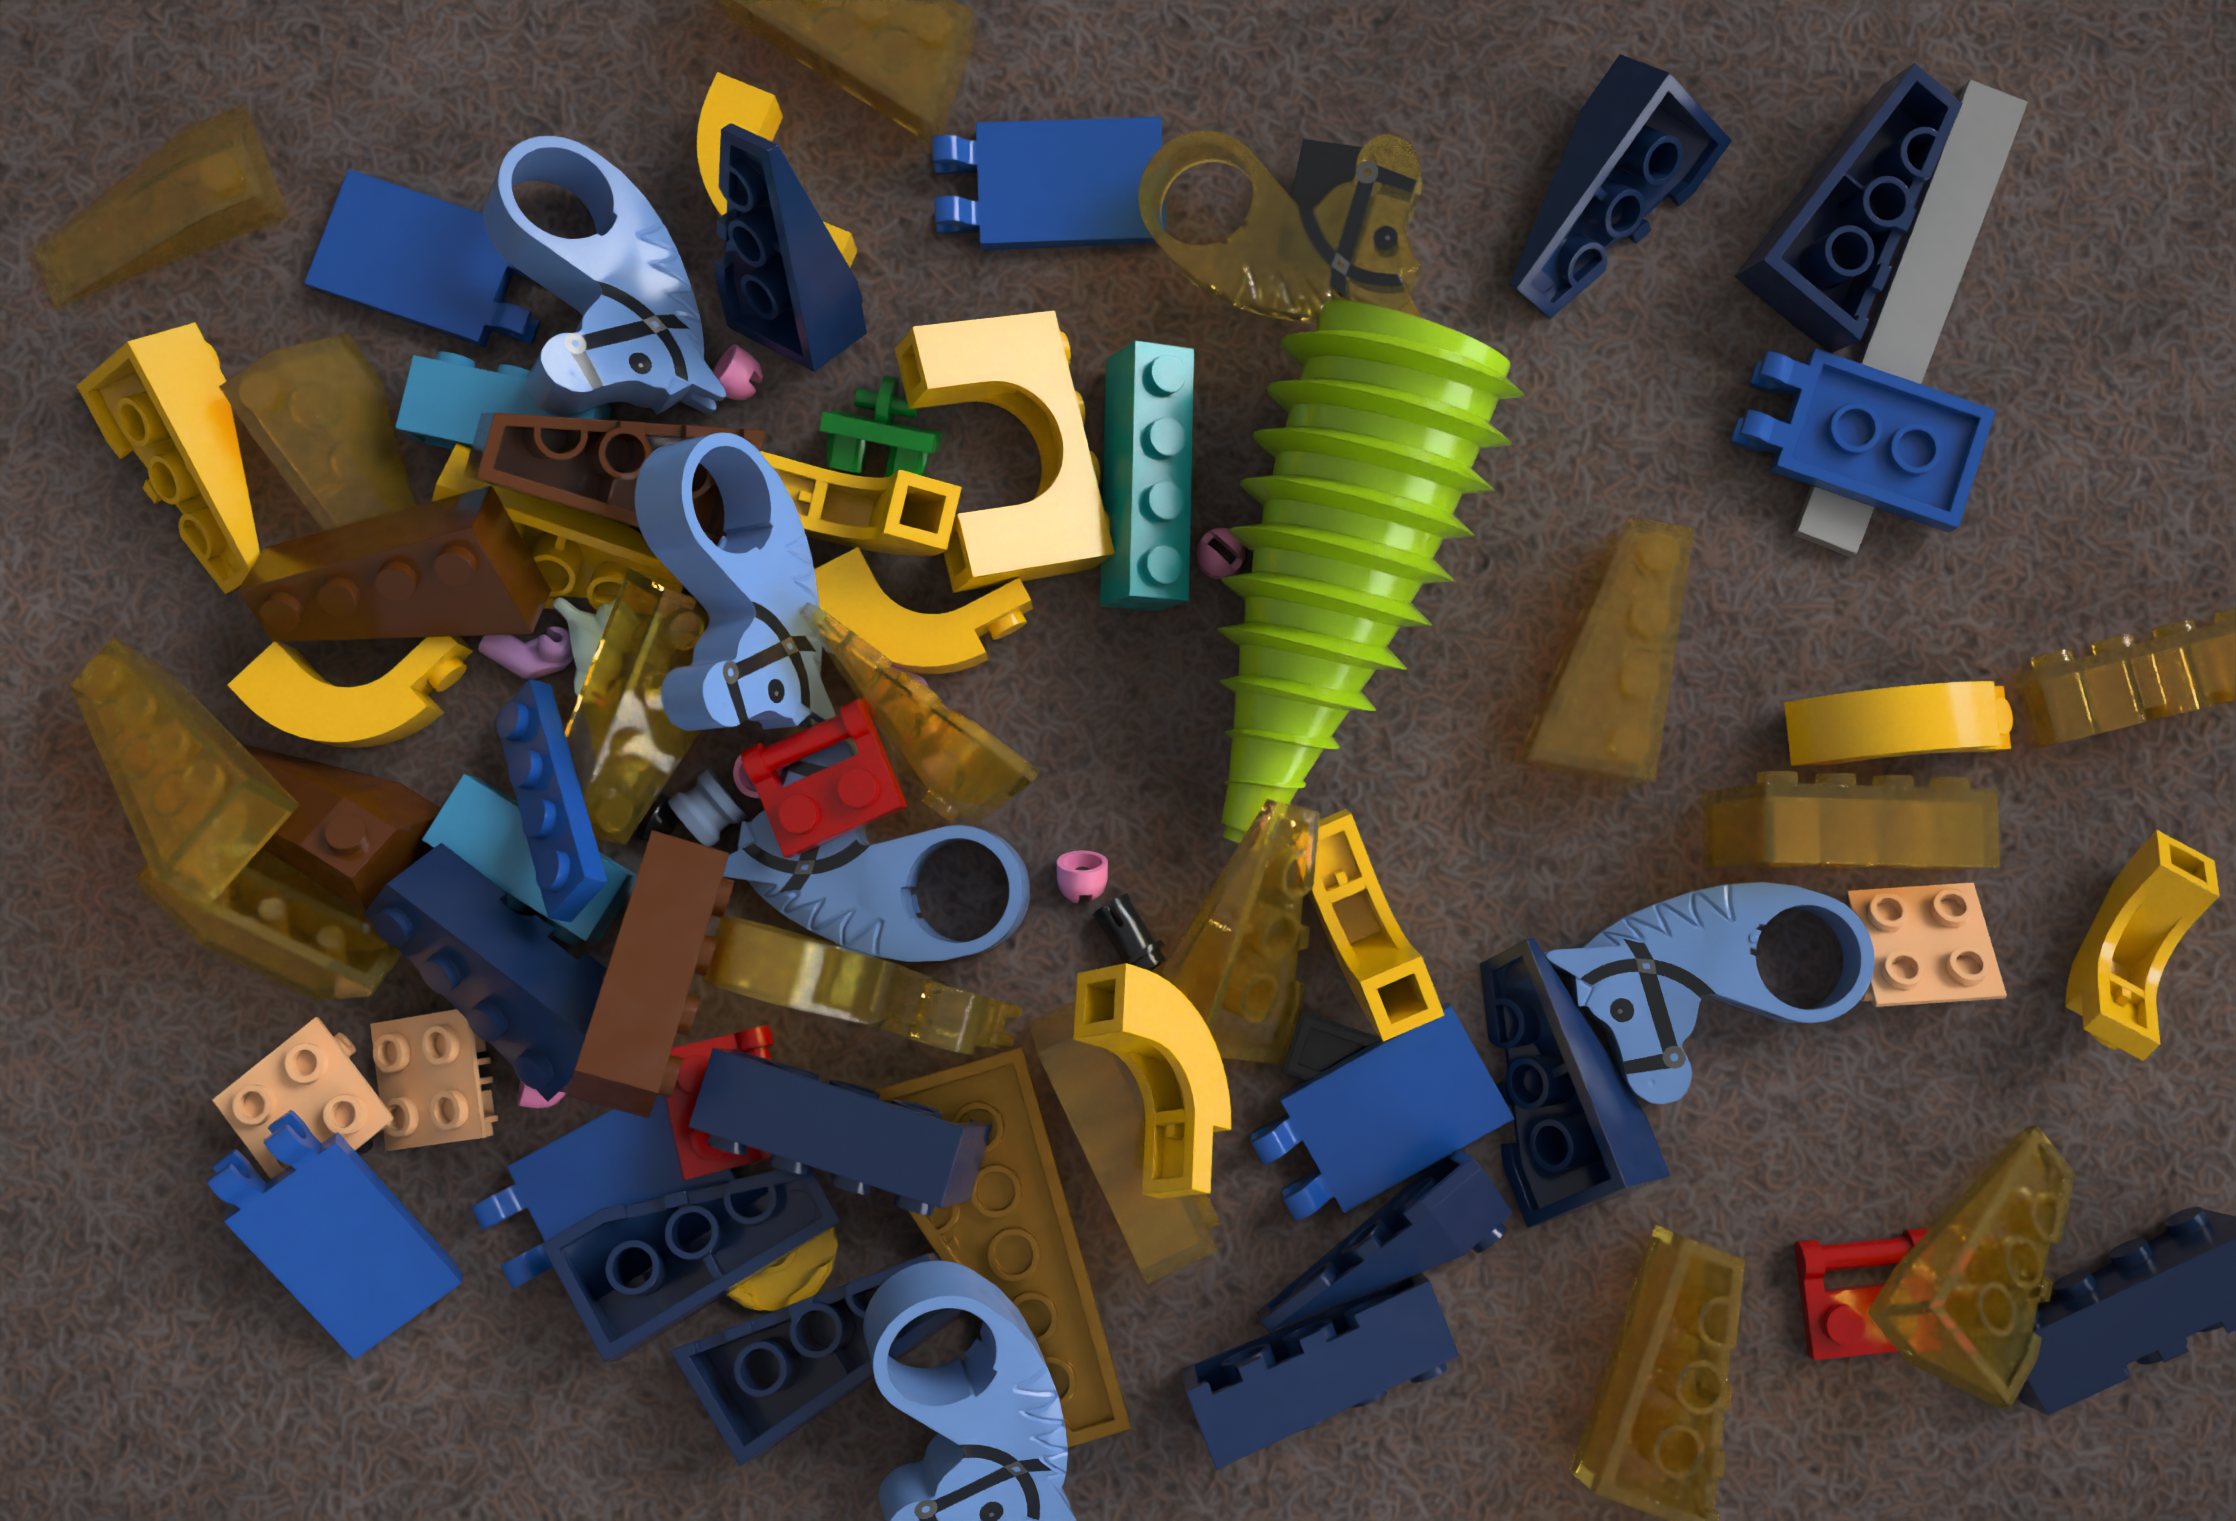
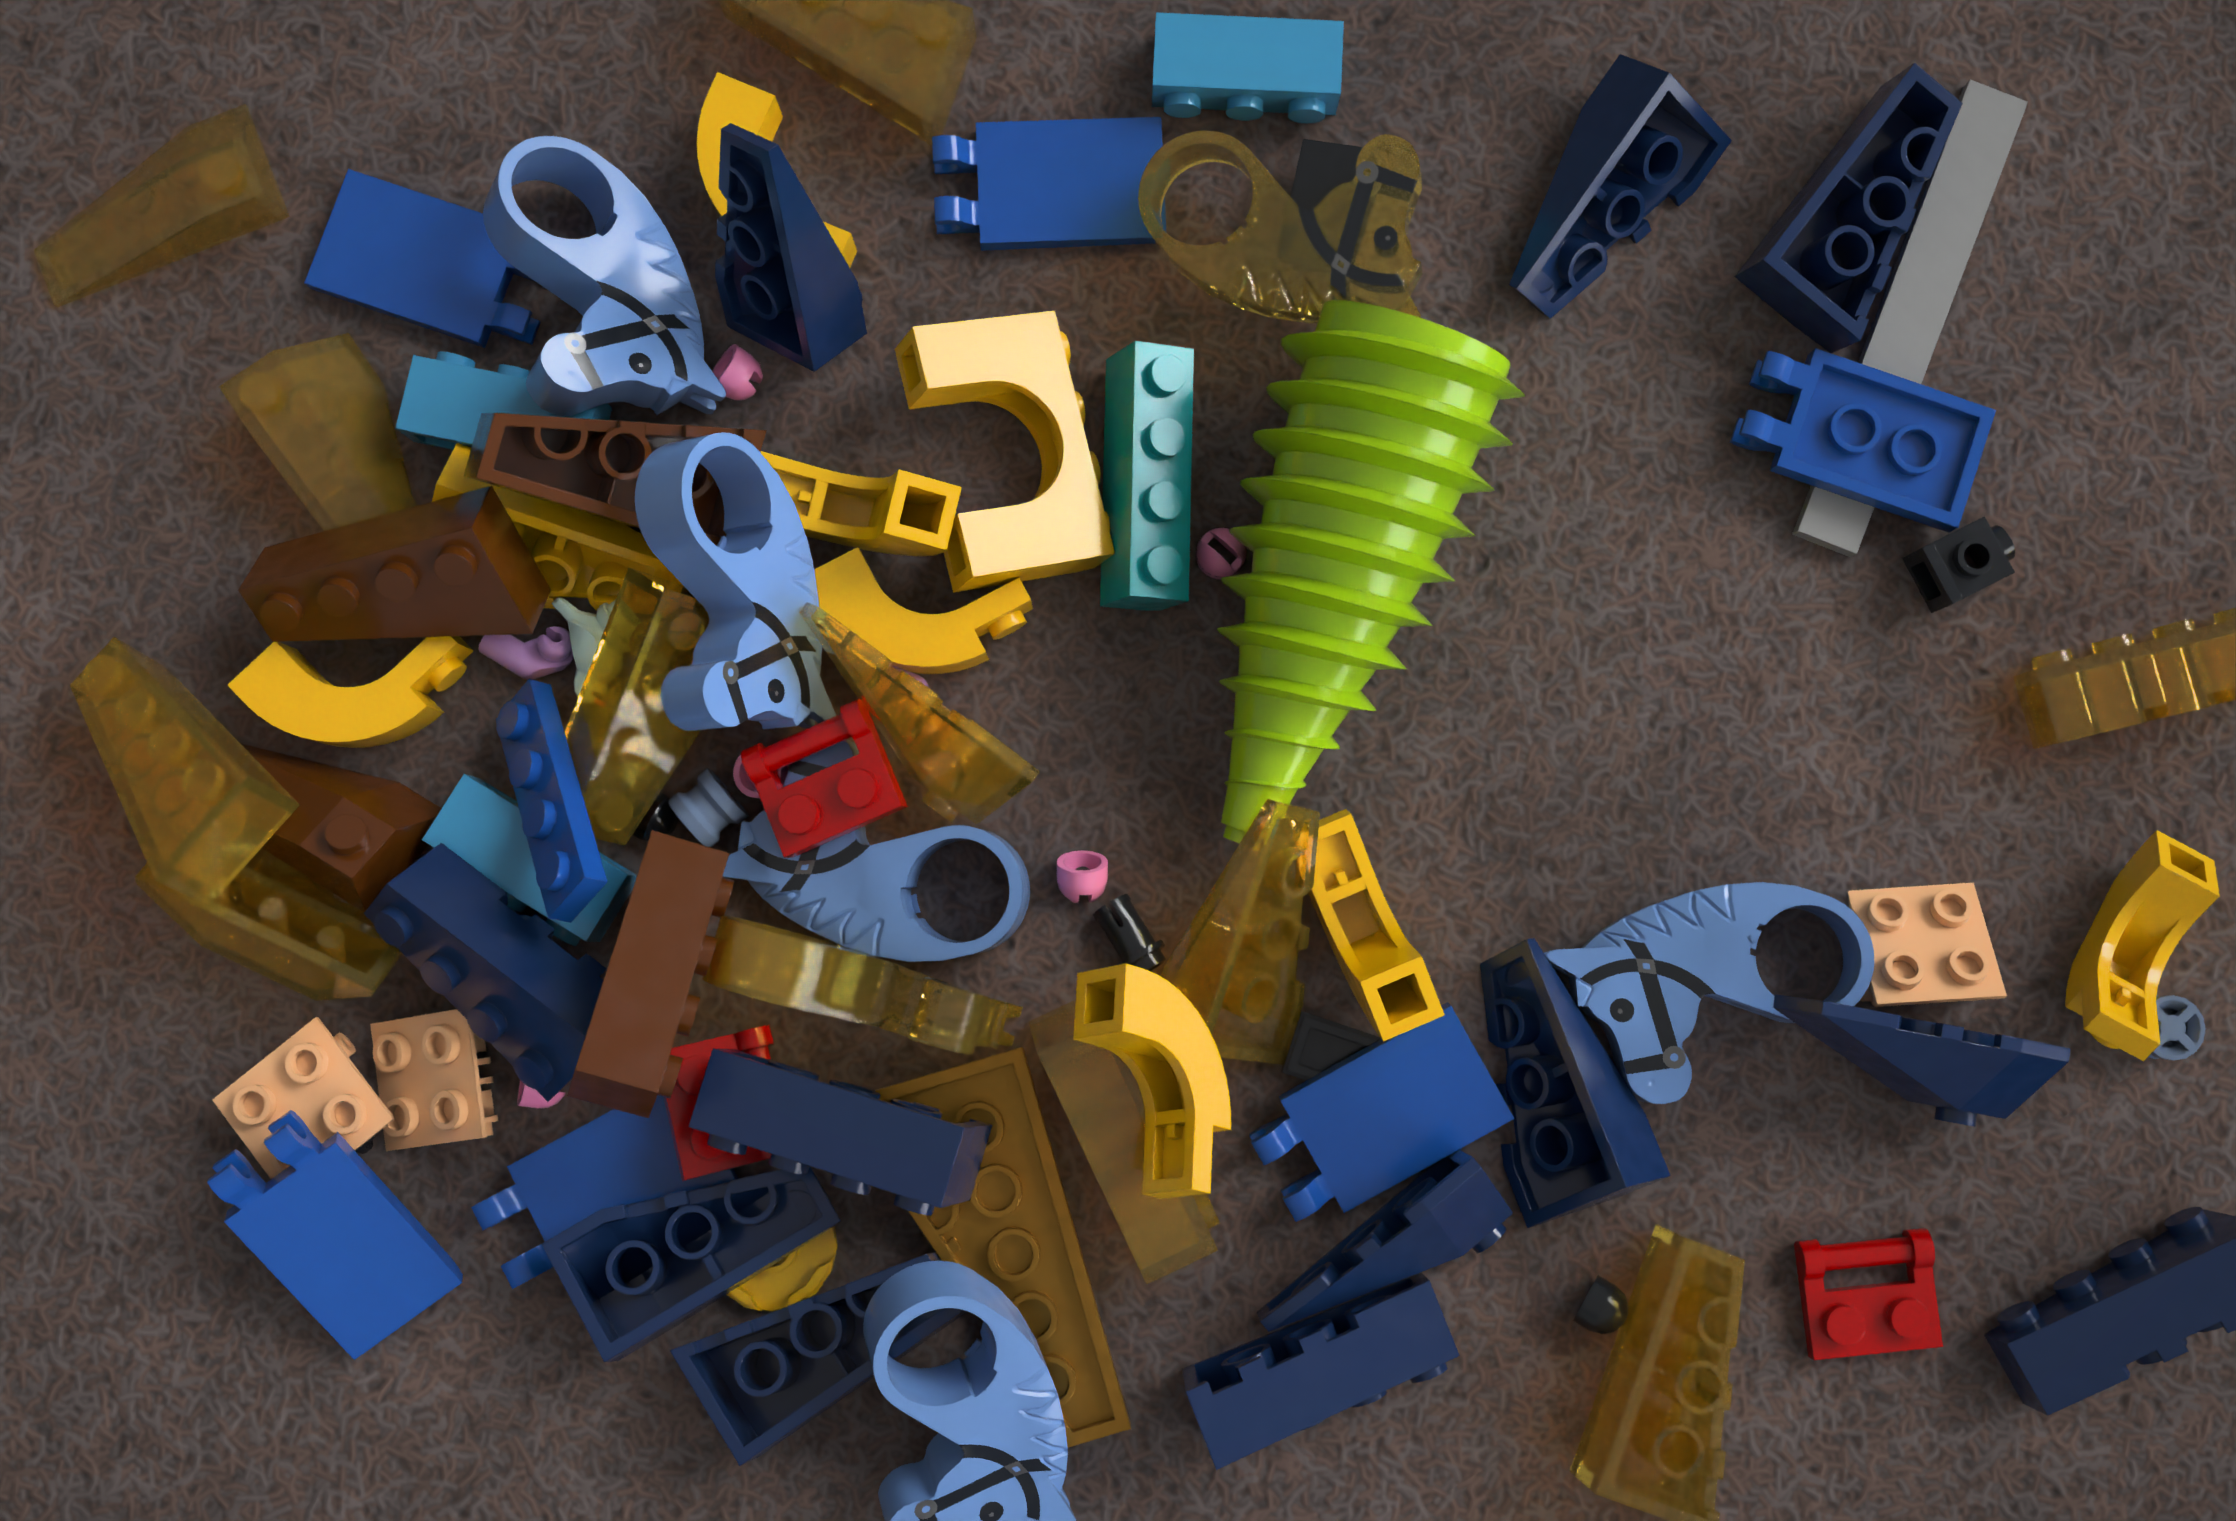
(168, 408): yellow wedge -> none
(851, 432): green hips -> none
(1247, 66): none -> dark azure brick
(1603, 1308): none -> black hinge
(1616, 670): clear yellow wedge -> none
(1851, 824): clear yellow wedge -> none
(1898, 722): yellow arch -> none
(1932, 1061): none -> dark blue wedge
(1943, 572): none -> black brick
(1975, 1280): clear yellow wedge -> none
(2179, 1028): none -> sand blue wheel

